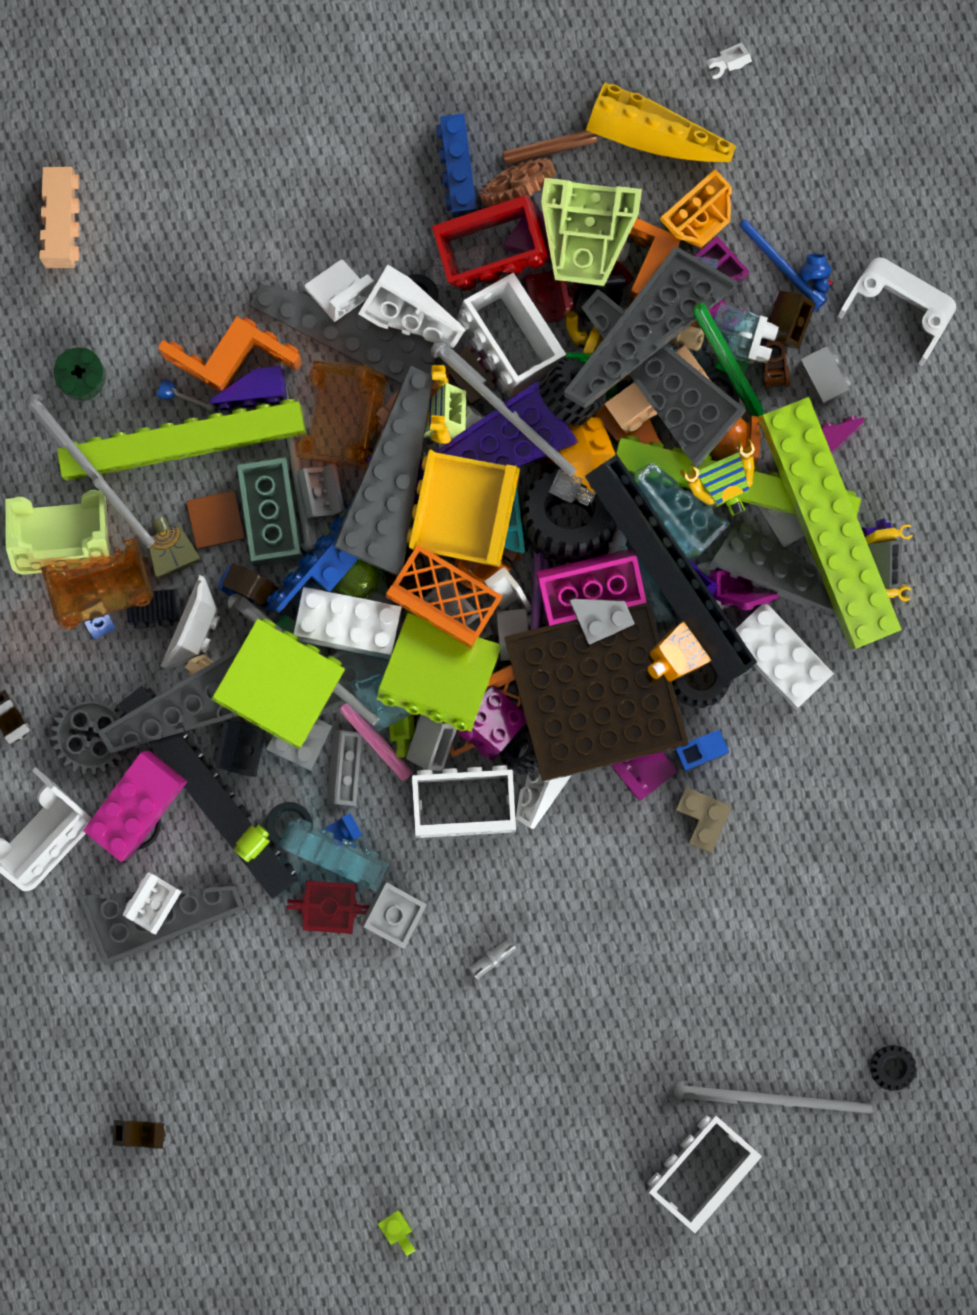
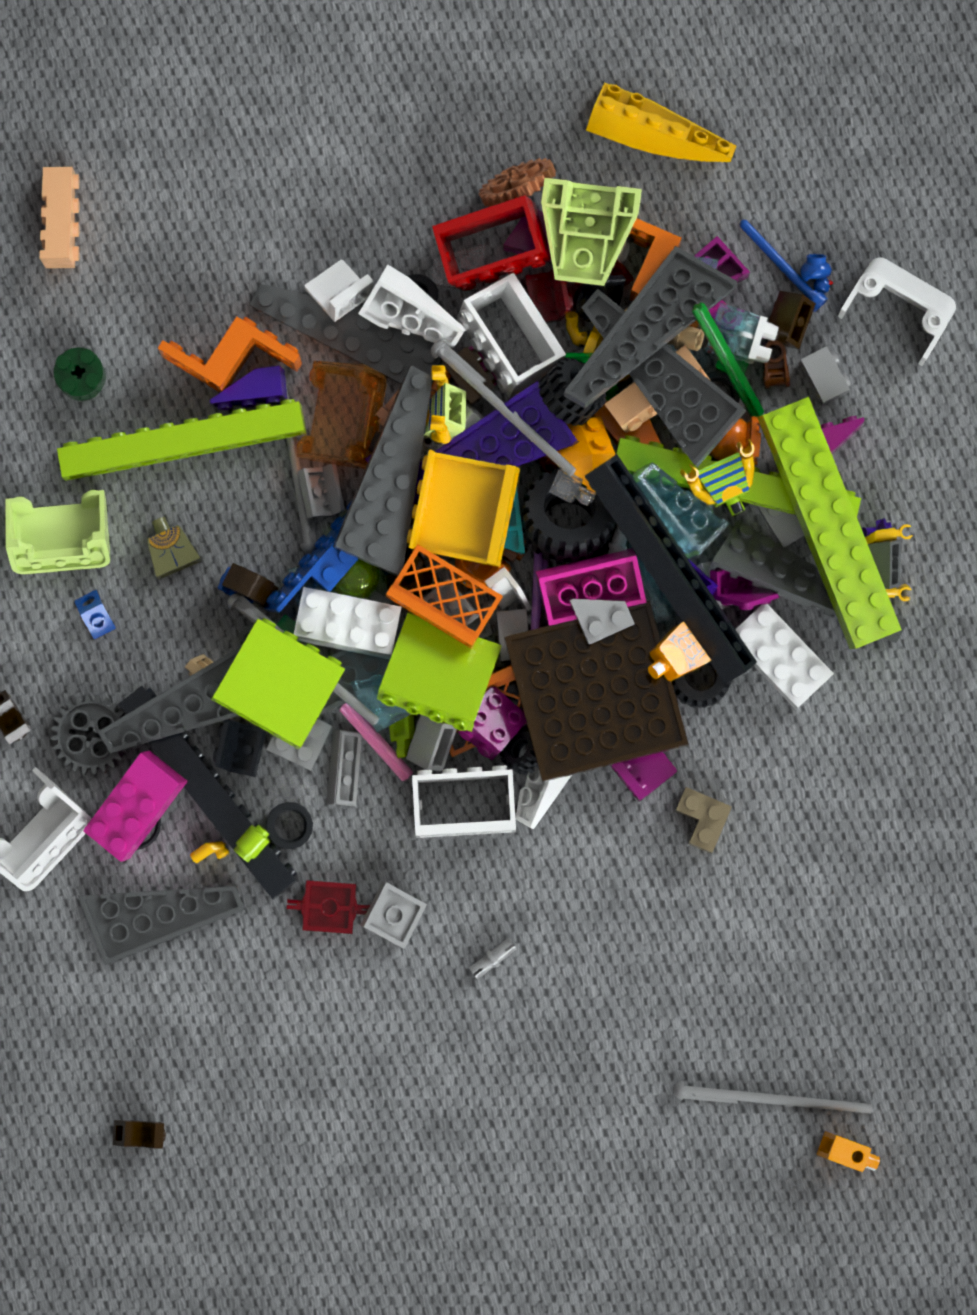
(34, 403): light grey bar -> none
(99, 586): clear orange windscreen -> none
(151, 903): white bracket -> none
(161, 610): black brick -> none
(168, 391): hinge -> none
(194, 627): white wedge -> none
(209, 848): none -> yellow arm
(215, 519): dark orange tile -> none
(269, 512): sand green brick -> none
(333, 855): clear light blue wedge -> none
(345, 828): blue bracket -> none
(396, 1229): lime plate -> none
(458, 165): blue brick -> none
(549, 147): nougat axle -> none
(701, 211): light orange wedge -> none
(701, 750): blue slope -> none
(721, 1190): white hose -> none
(730, 58): white plate -> none
(841, 1151): none -> light orange torso
(905, 1058): black tyre -> none

